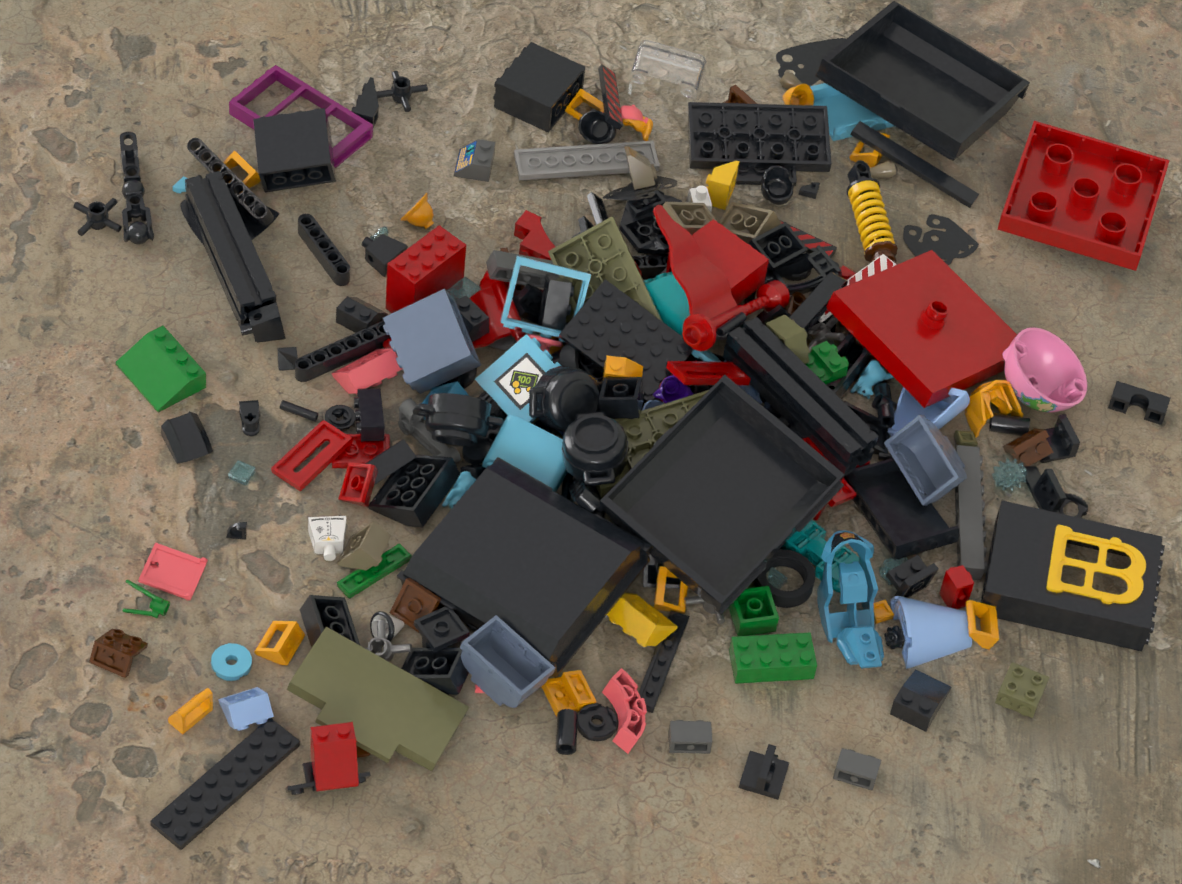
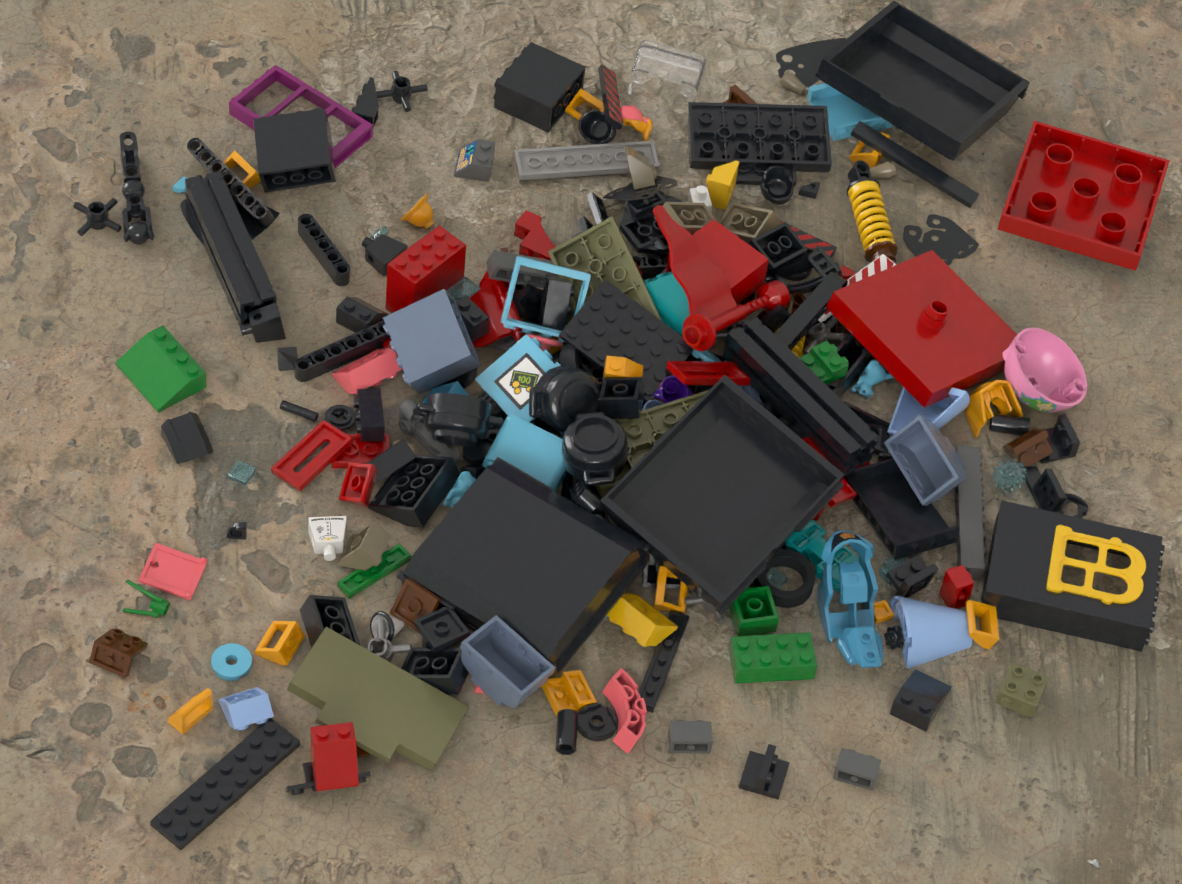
(250, 417): black piece -> none
(731, 324): black piece -> none
(791, 335): olive brick -> none
(799, 95): light orange hat -> none
(884, 405): black piece -> none
(965, 438): olive tile -> none
(1152, 403): black arch -> none

